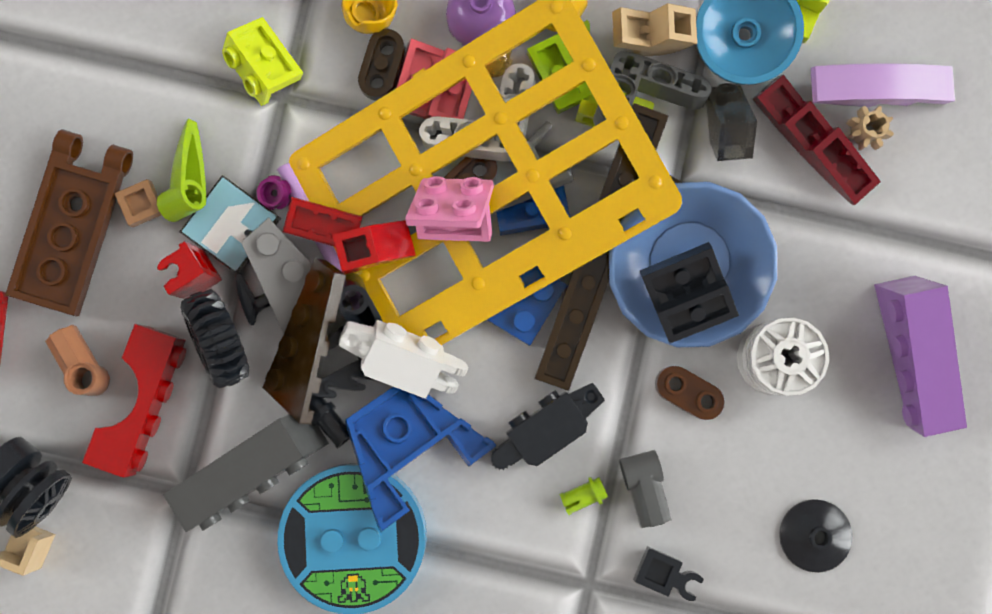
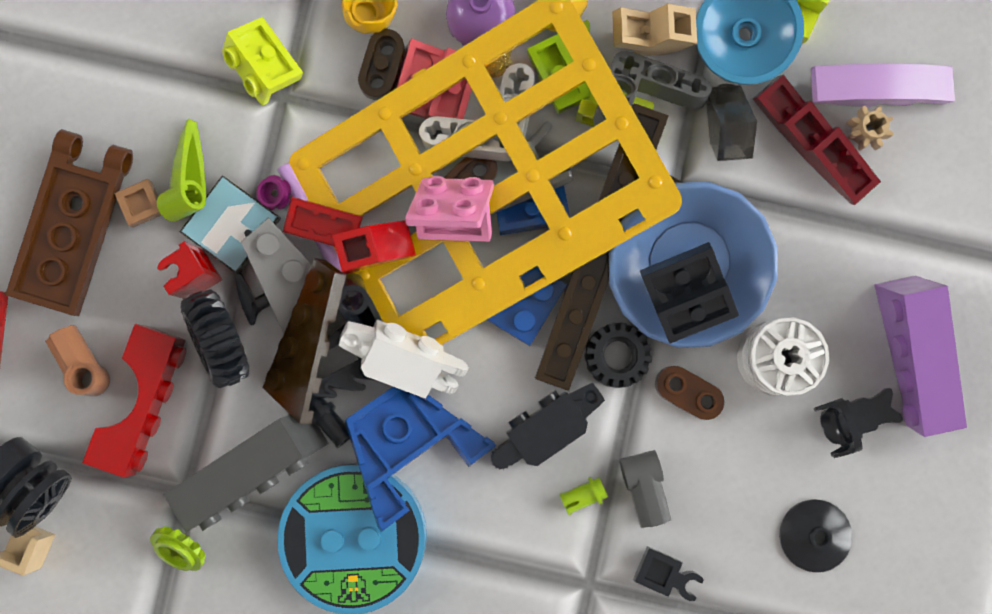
(177, 549): none -> lime gear
(639, 349): none -> black tyre
(847, 420): none -> black hair

